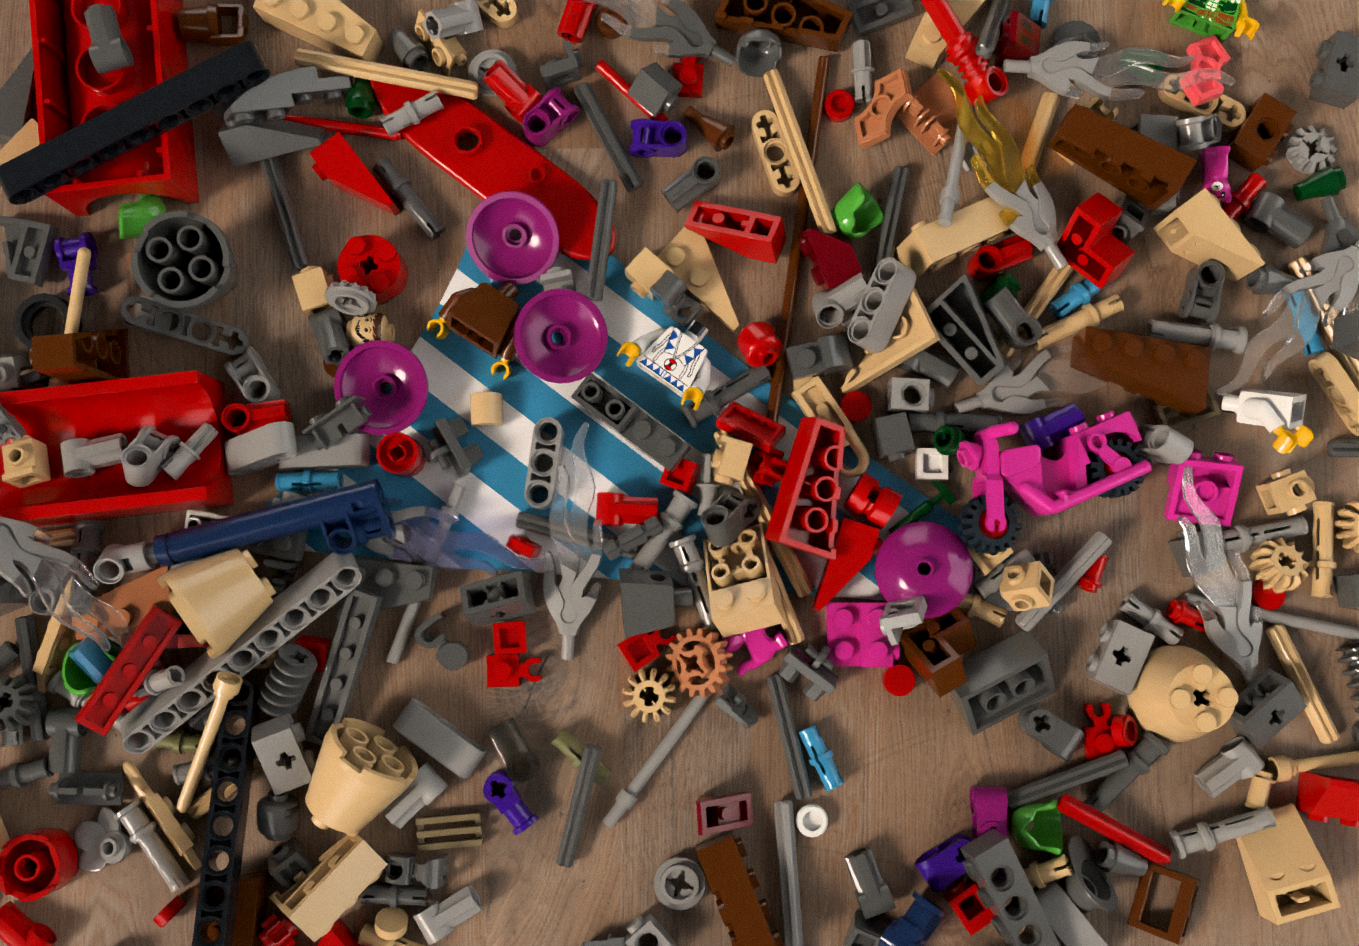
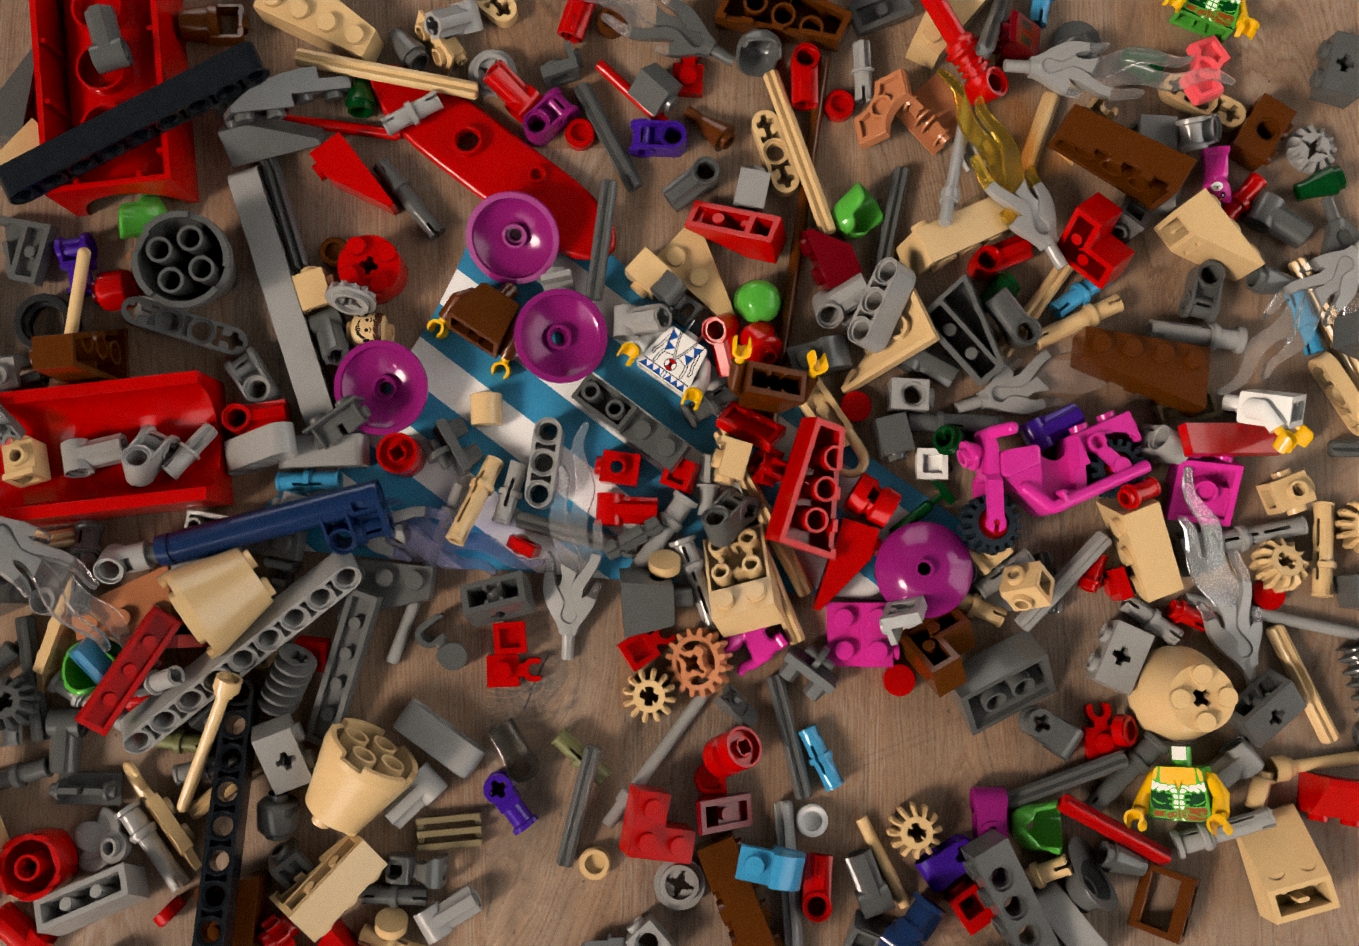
(91, 899): none -> light grey brick
(113, 288): none -> red head
(274, 272): none -> light grey beam
(330, 251): none -> reddish brown tile
(481, 488): none -> tan pin
(516, 471): none -> light grey pin
(580, 134): none -> red tile
(595, 862): none -> tan tile
(627, 477): none -> red brick
(635, 320): none -> light grey piece
(647, 831): none -> red brick
(664, 563): none -> tan tile
(708, 783): none -> red tile
(721, 344): none -> red piece
(732, 752): none -> red wheel
(752, 188): none -> light grey brick
(757, 301): none -> bright green hair
(768, 385): none -> reddish brown torso
(776, 867): none -> dark azure brick
(804, 77): none -> red piece
(817, 883): none -> red piece
(883, 861): none -> tan bar
(923, 839): none -> tan gear
(1117, 584): none -> red plate
(1132, 495): none -> red pin
(1143, 547): none -> tan wedge
(1182, 794): none -> torso
(1226, 440): none -> red tile

